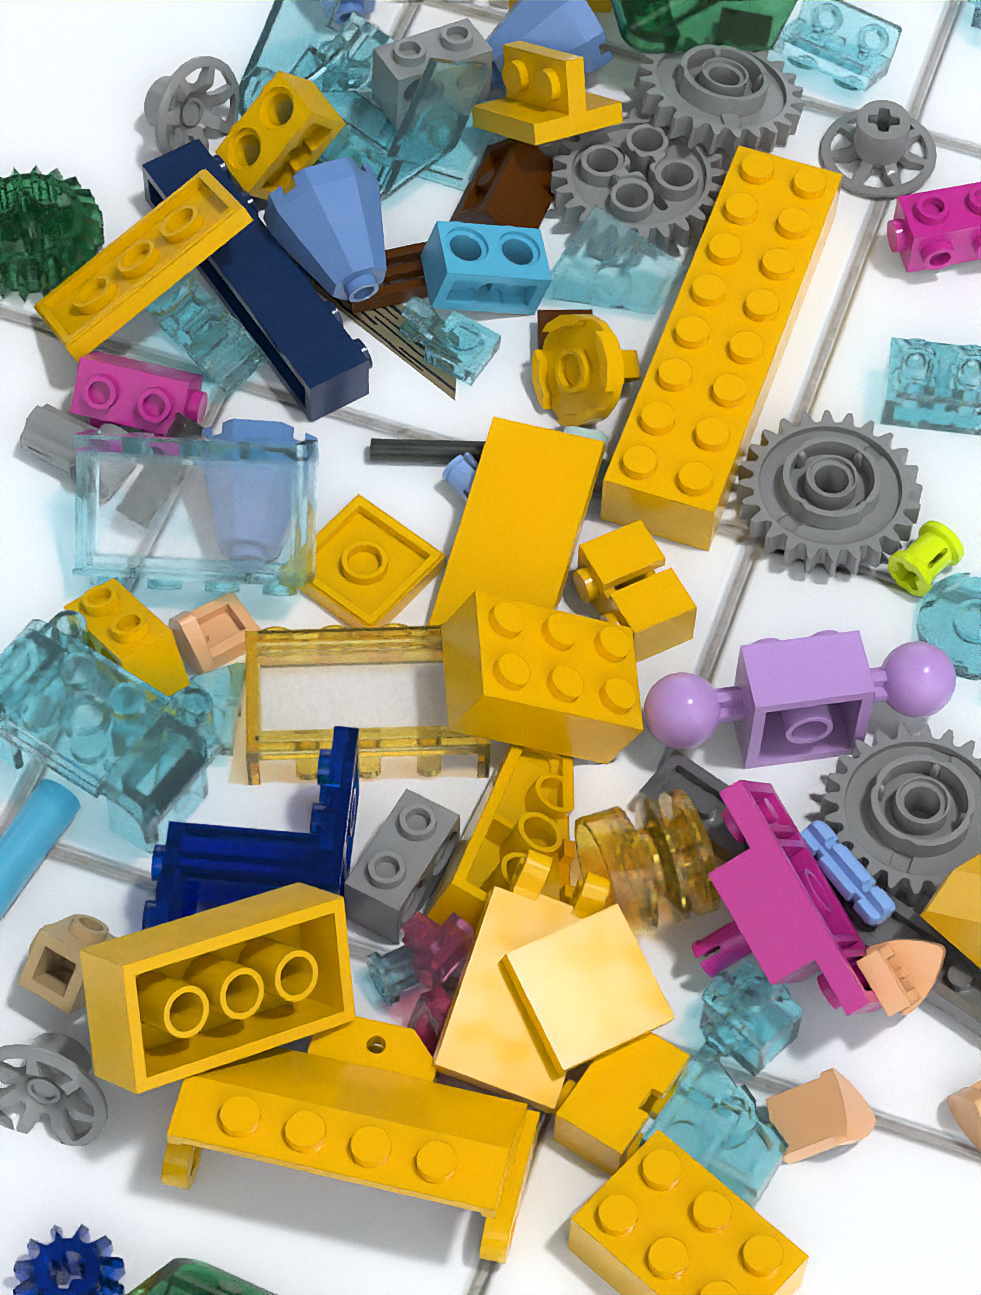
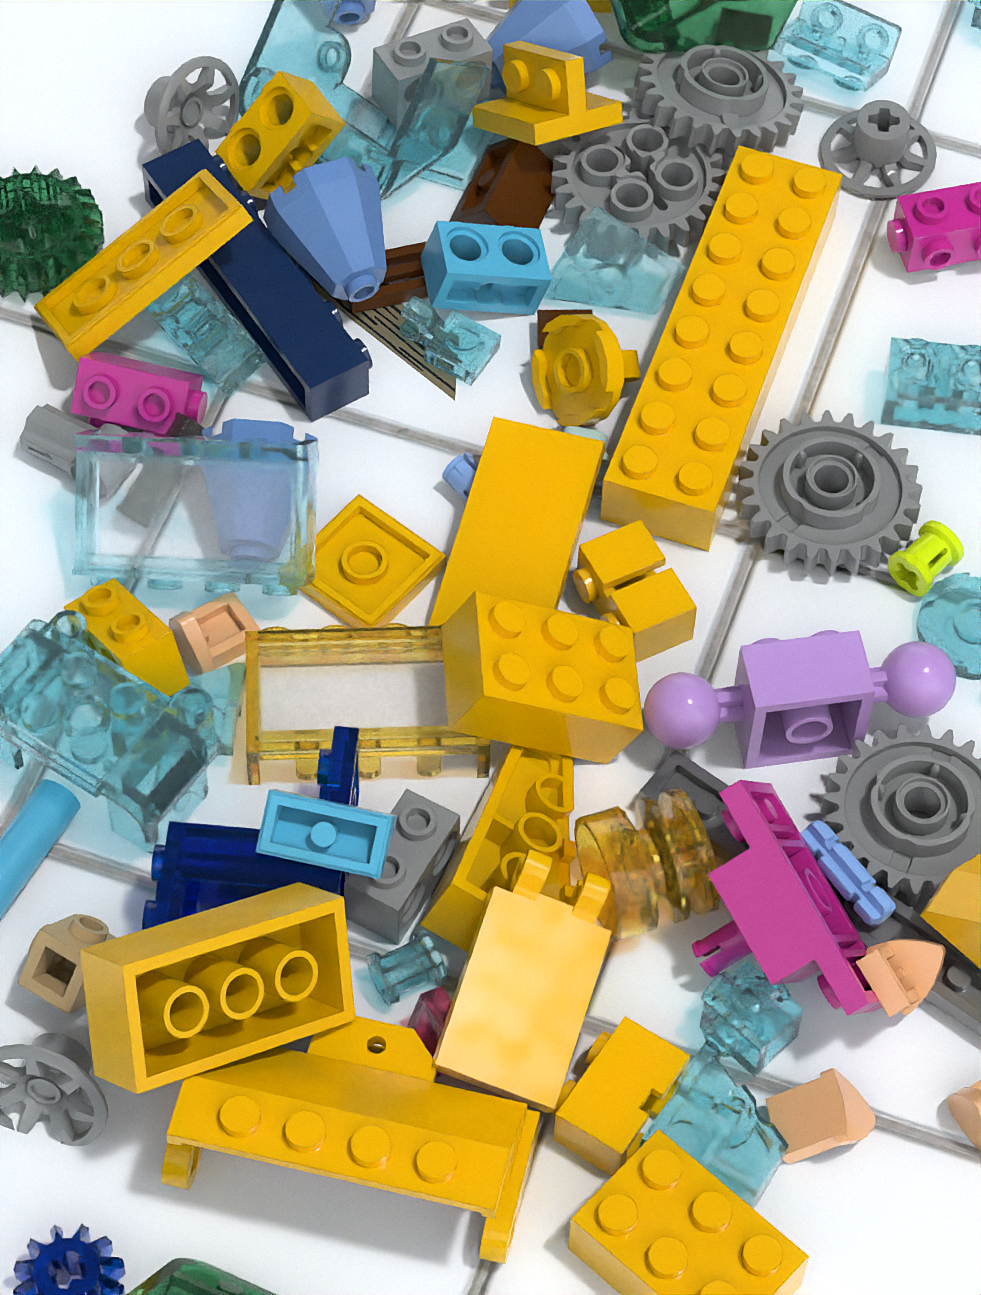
(325, 833): none -> medium azure slope
(347, 60): clear light blue slope -> none
(423, 450): pearl dark grey bar -> none
(436, 946): clear pink tile -> none
(588, 988): yellow tile -> none

